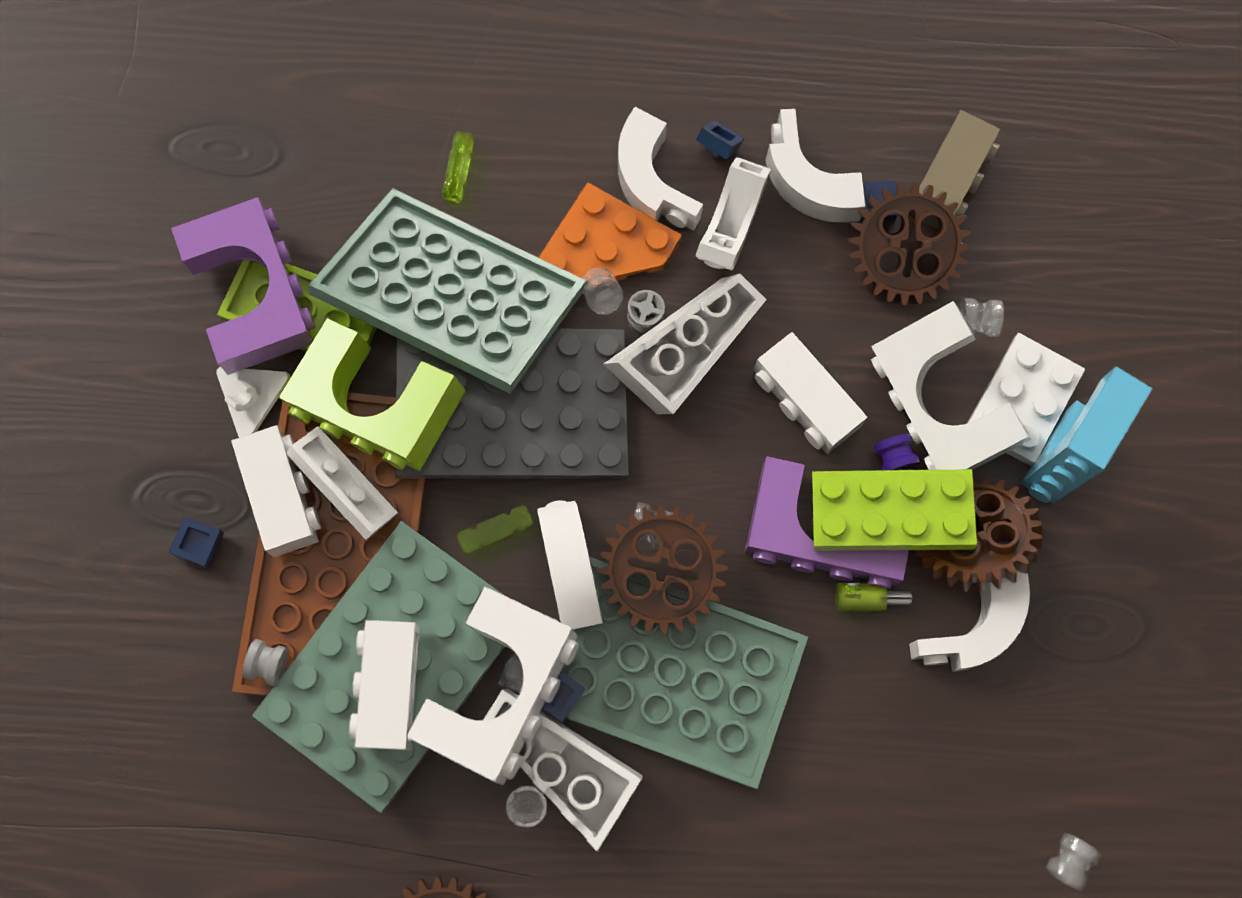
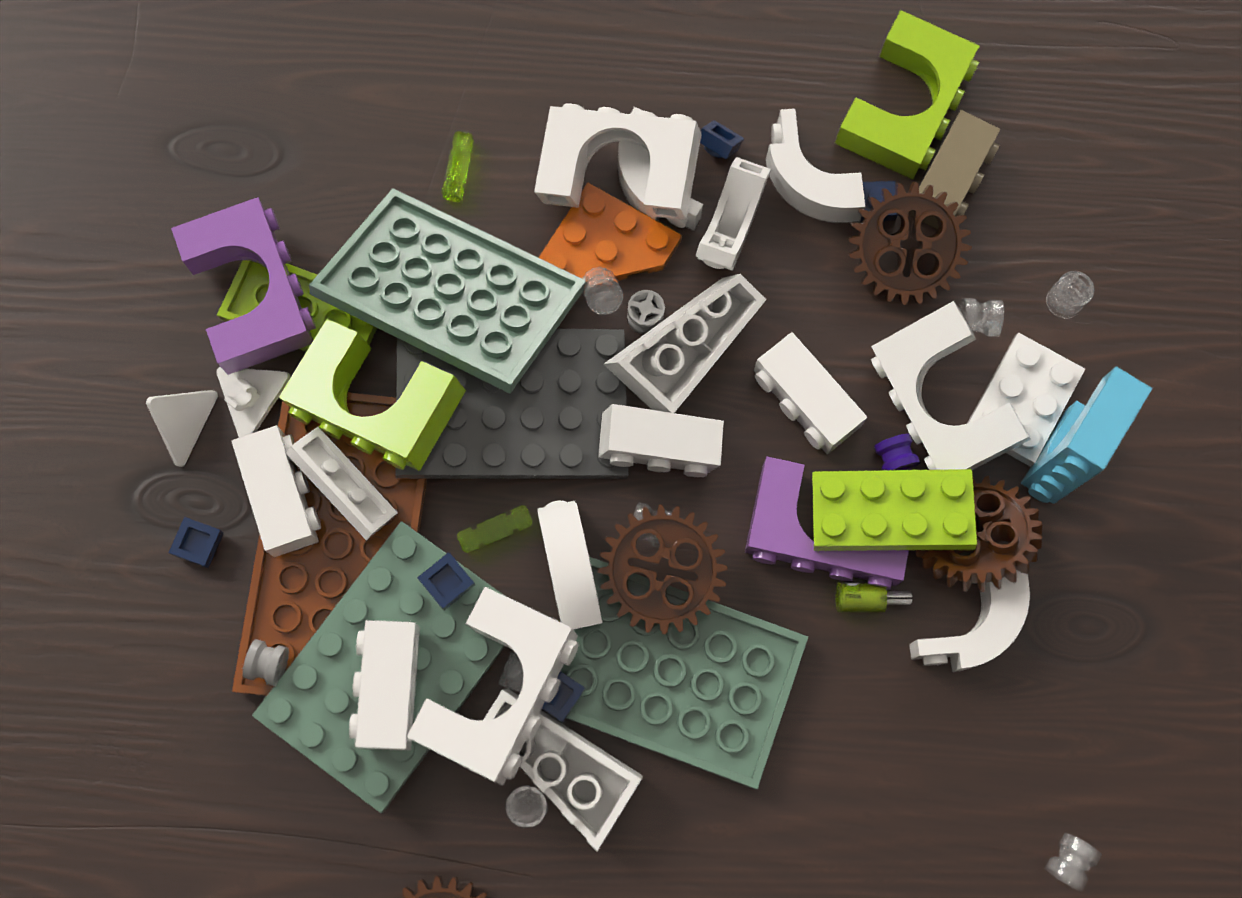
(181, 420): none -> white piece
(446, 581): none -> dark blue plate
(578, 134): none -> white arch
(660, 440): none -> white brick
(905, 140): none -> lime arch
(1064, 301): none -> clear wheel

